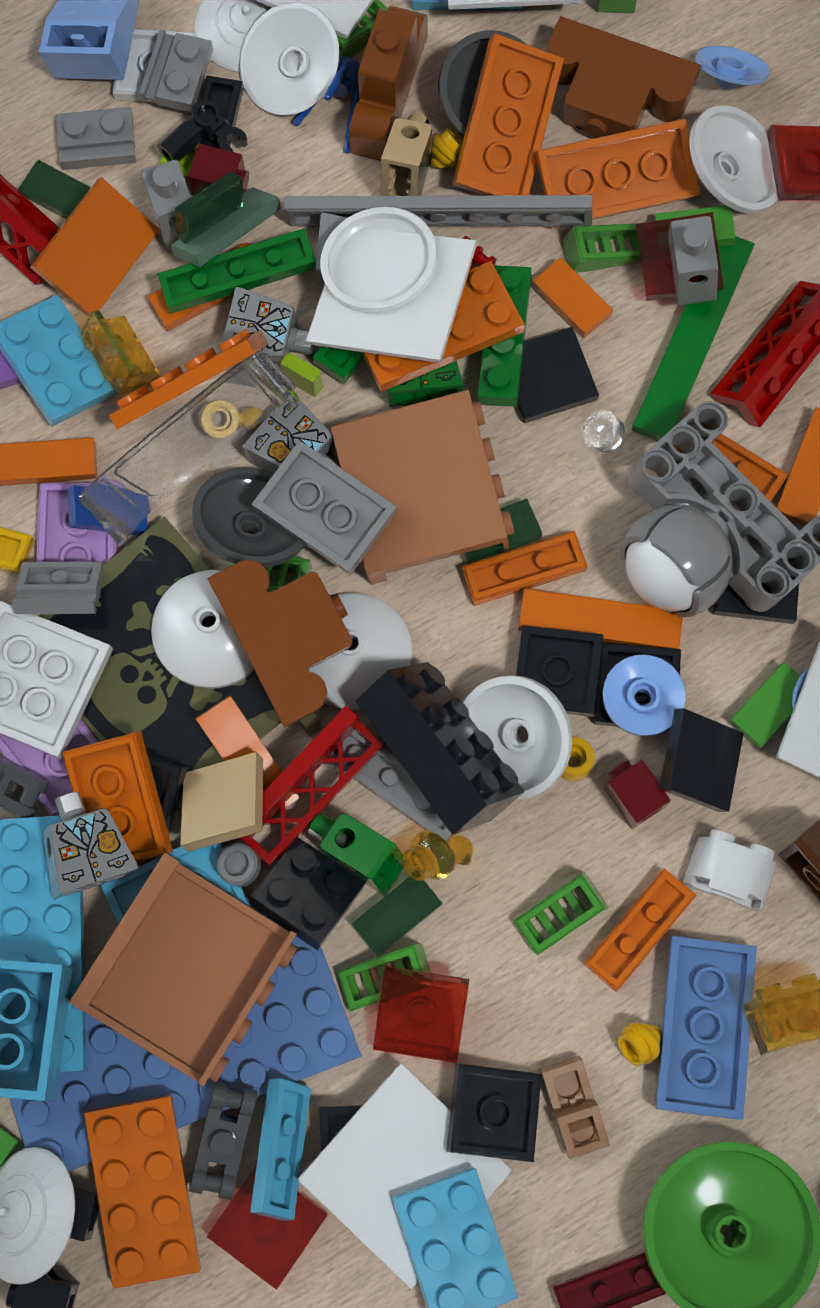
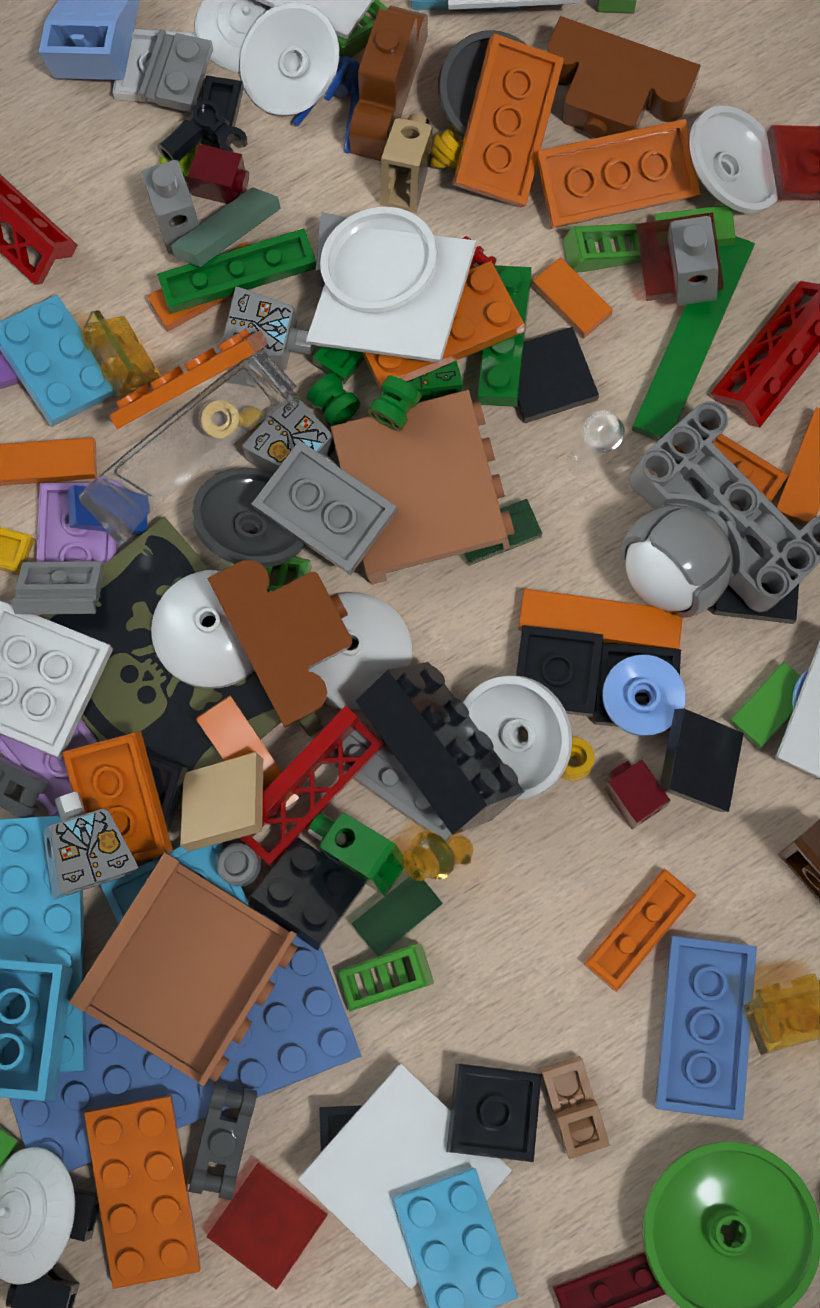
(53, 189): clear green tile -> none
(95, 247): orange tile -> none
(96, 138): light grey plate -> none
(209, 207): clear green tile -> none
(280, 1150): medium azure plate -> none
(302, 374): lime tile -> none
(333, 400): none -> green wheel
(394, 403): none -> green wheel
(420, 1014): clear red tile -> none
(452, 210): light grey tile -> none
(524, 568): orange tile -> none
(531, 934): bright green slope -> none
(640, 1043): yellow plate -> none
(731, 870): white cylinder -> none
(732, 66): light blue dish -> none

